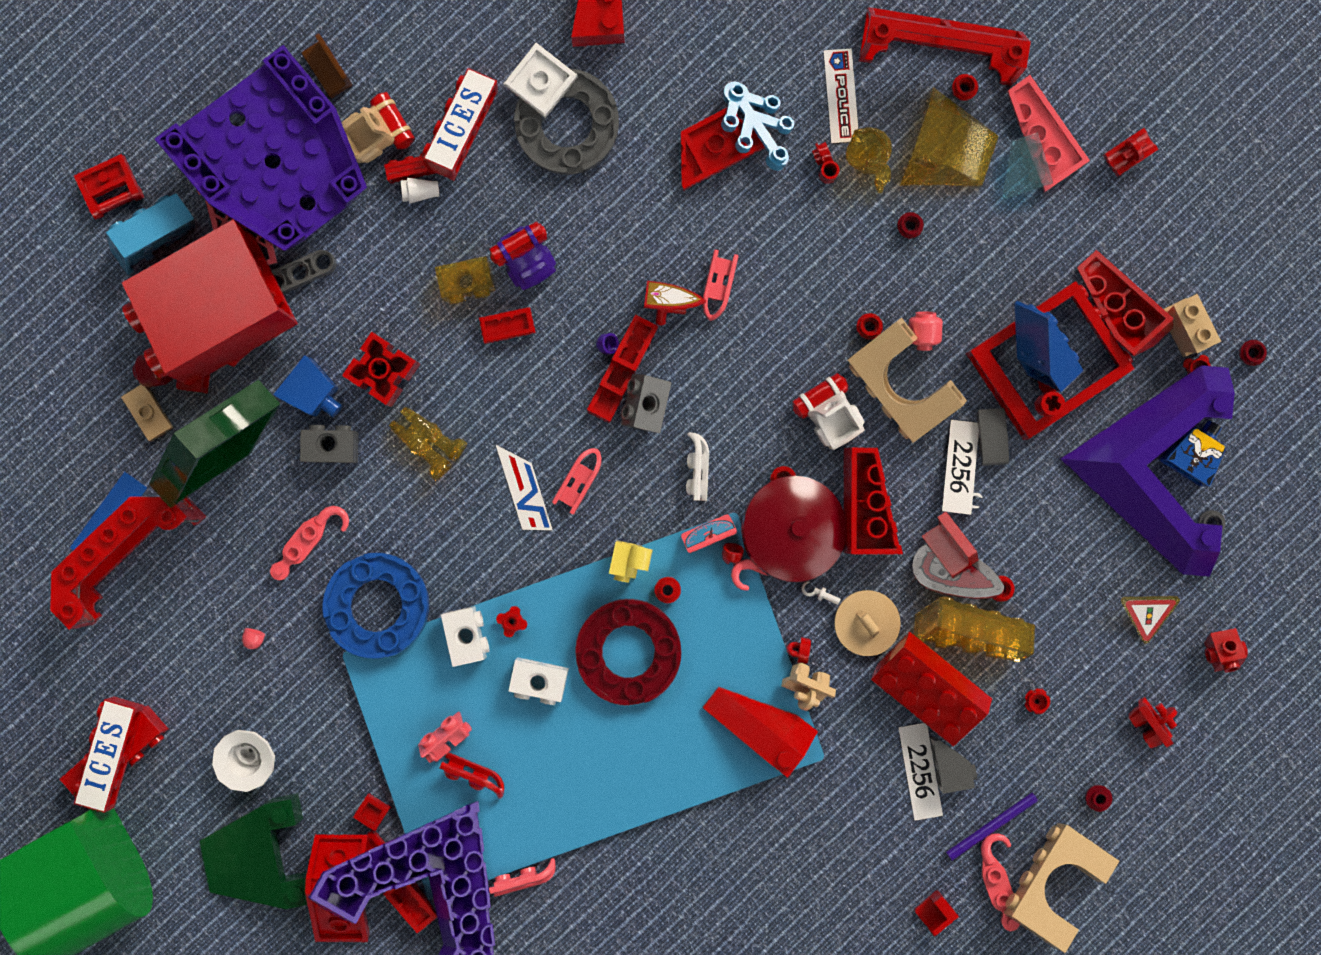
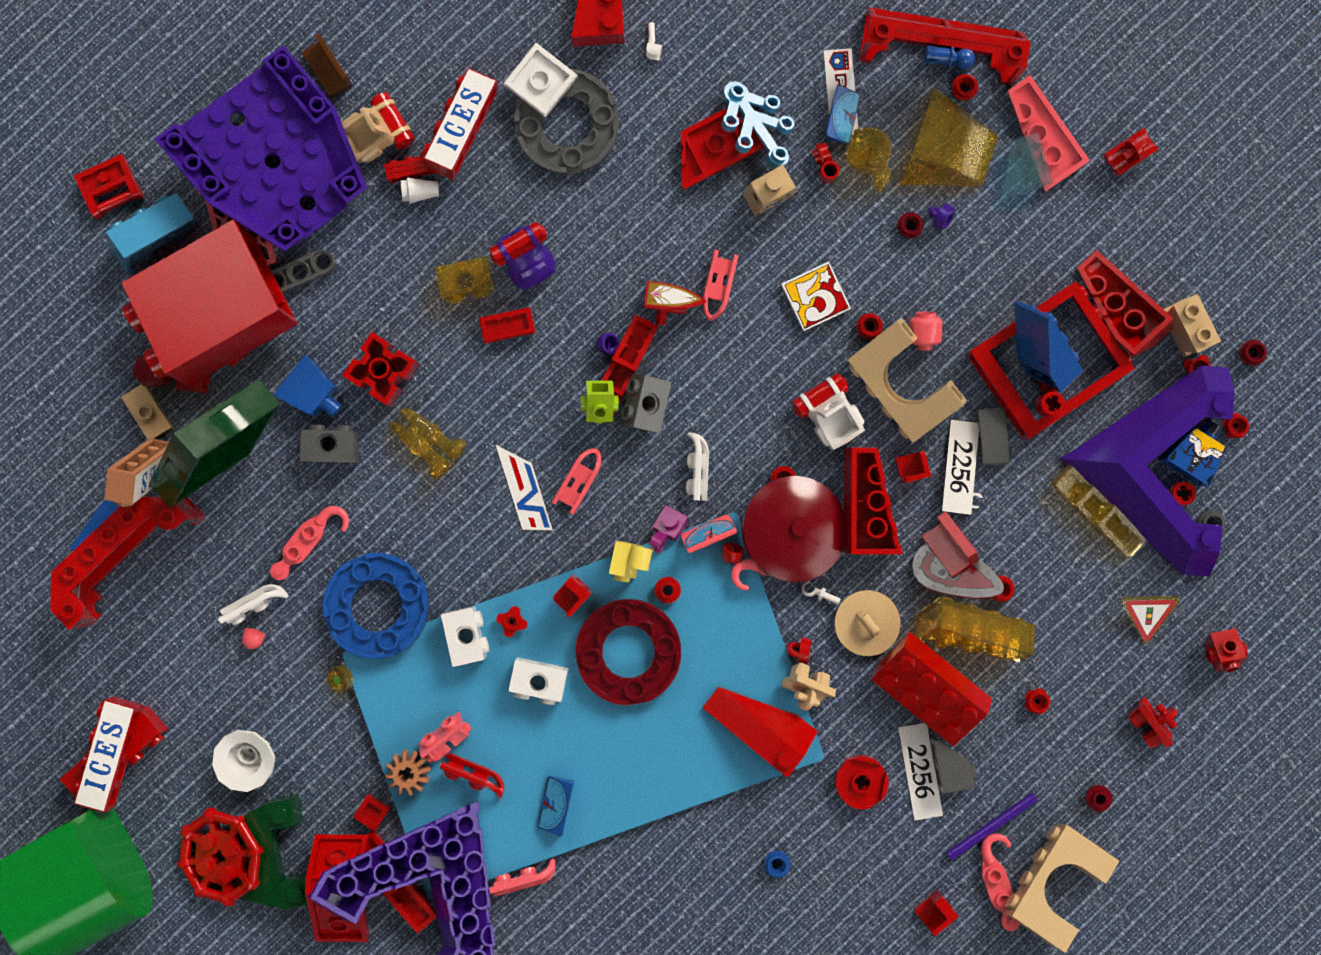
(130, 476): none -> nougat brick
(207, 858): none -> red plate
(254, 601): none -> white piece
(340, 678): none -> clear yellow tile
(397, 774): none -> nougat gear
(555, 805): none -> slope
(572, 595): none -> red panel
(599, 401): none -> lime brick
(653, 50): none -> white hand
(668, 526): none -> magenta plate
(769, 190): none -> tan torso
(779, 871): none -> blue plate
(815, 296): none -> tile
(842, 115): none -> slope
(869, 794): none -> red plate
(912, 467): none -> red panel
(942, 216): none -> dark purple tile
(963, 58): none -> blue pin
(1098, 511): none -> clear yellow slope
(1185, 486): none -> red bush
(1242, 426): none -> red plate

